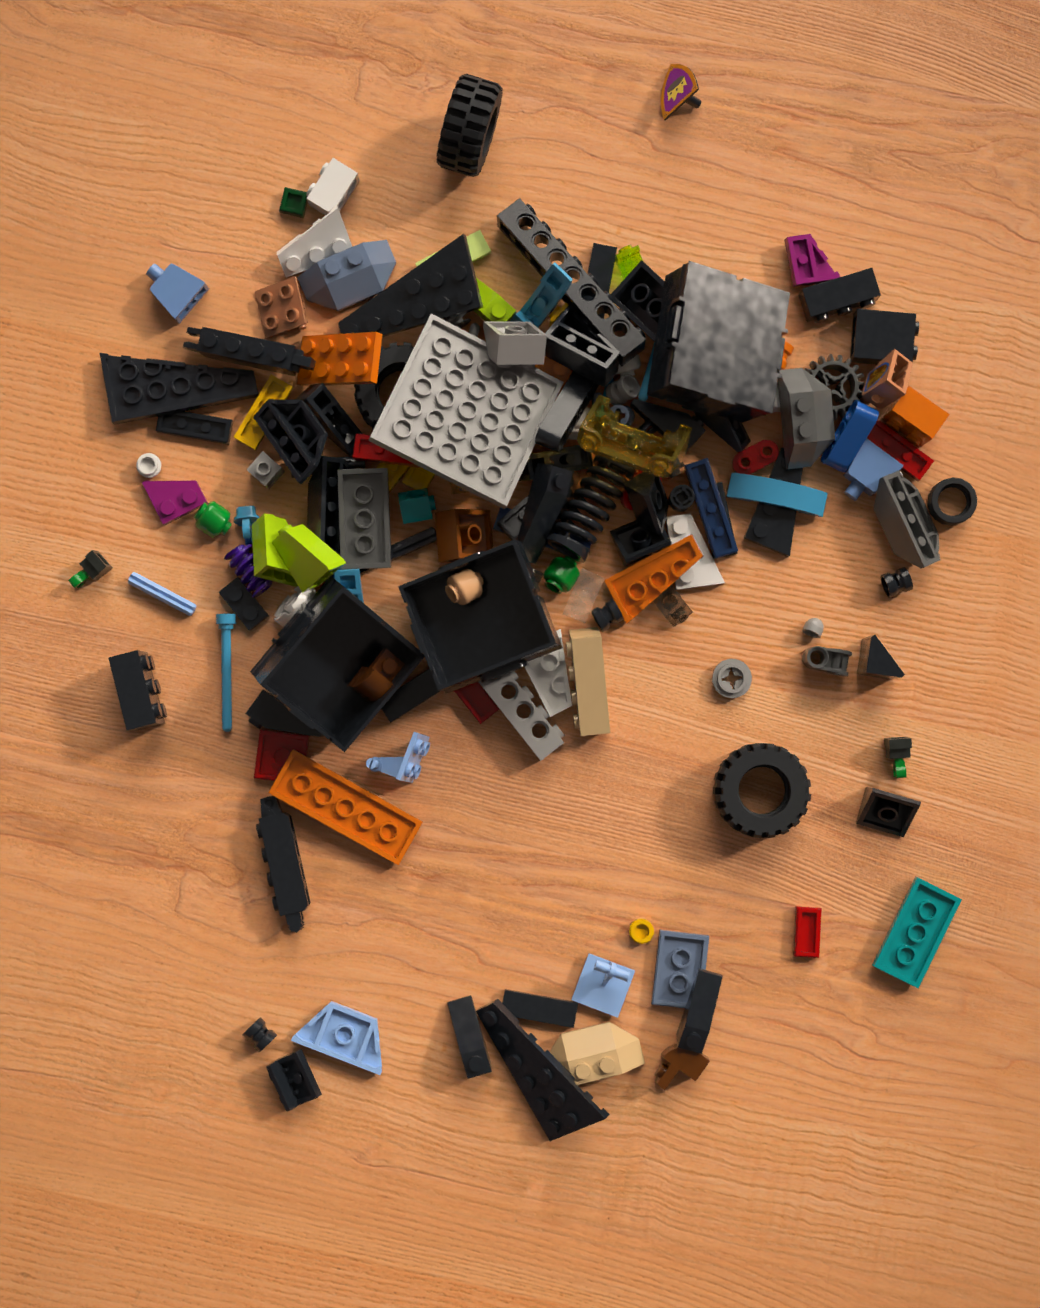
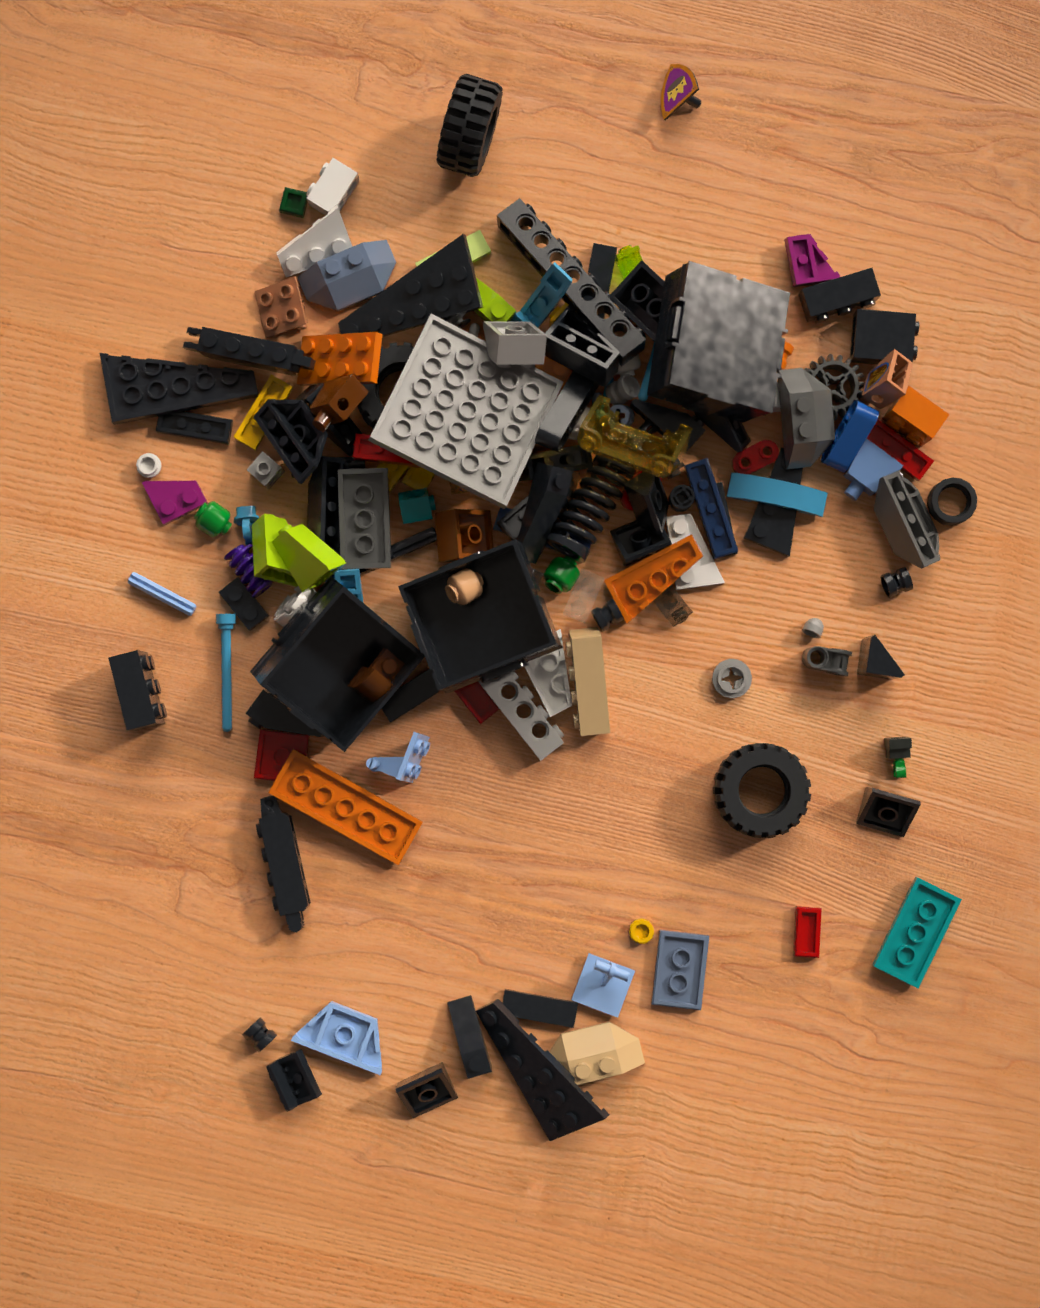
(93, 566): pearl dark grey piece -> none
(176, 289): medium blue torso -> none
(337, 401): none -> reddish brown torso
(426, 1090): none -> black slope
(680, 1059): reddish brown brick -> none
(699, 1011): black slope -> none

